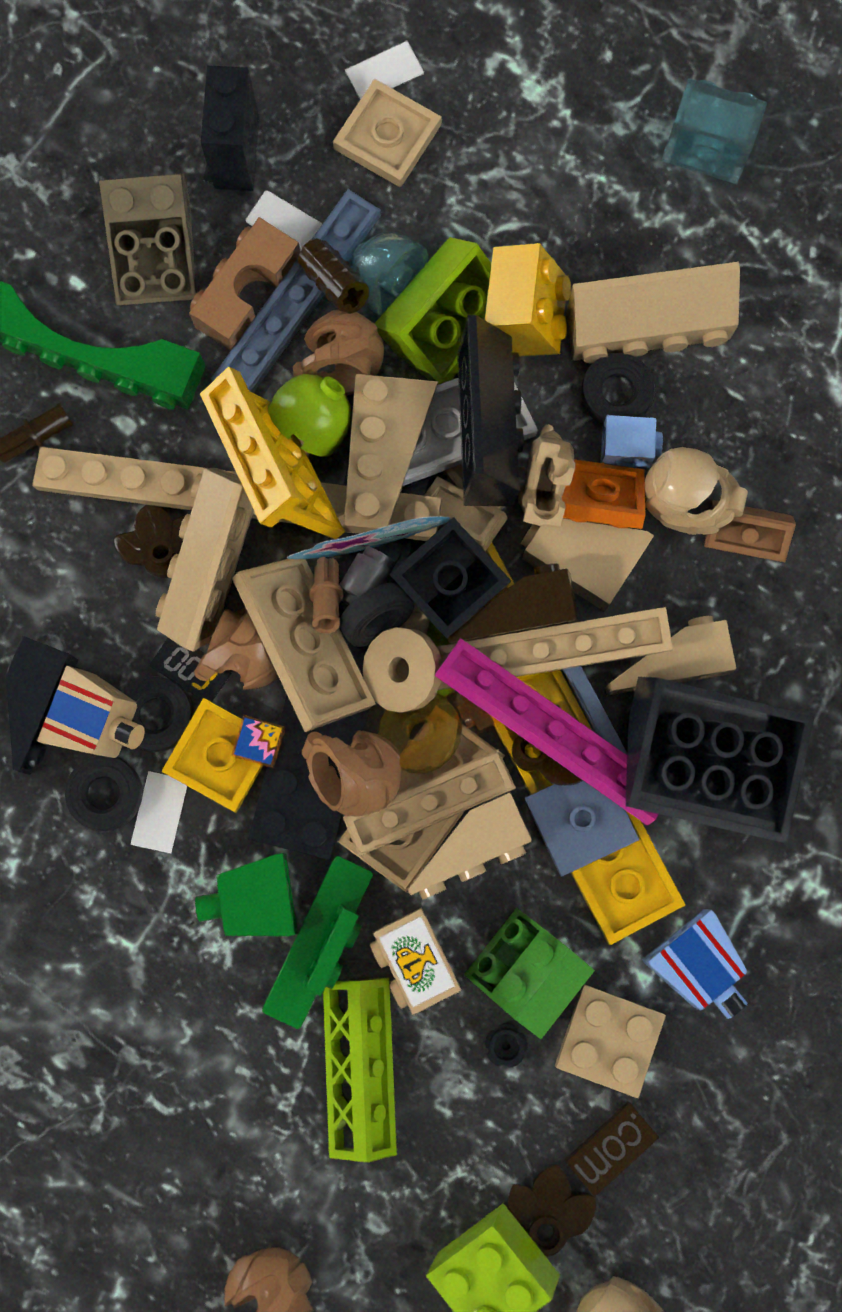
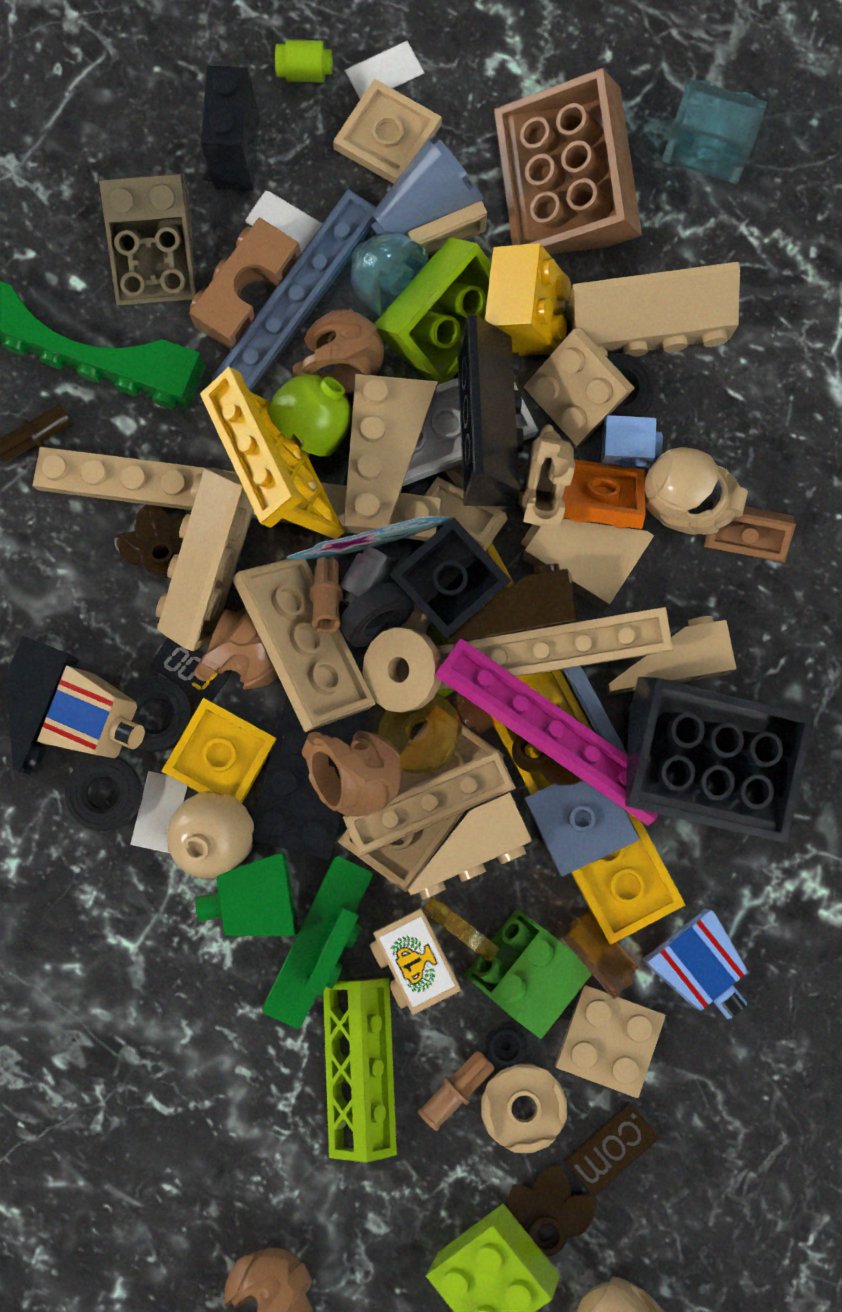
(210, 835): none -> tan cylinder
(258, 741): tile -> none
(303, 61): none -> lime brick
(333, 276): dark brown axle -> none
(425, 191): none -> sand blue cone
(456, 1090): none -> medium nougat axle
(459, 225): none -> tan tile
(460, 928): none -> clear yellow tile
(523, 1134): none -> tan tile
(569, 166): none -> medium nougat slope
(578, 386): none -> tan plate
(606, 962): none -> clear orange piece

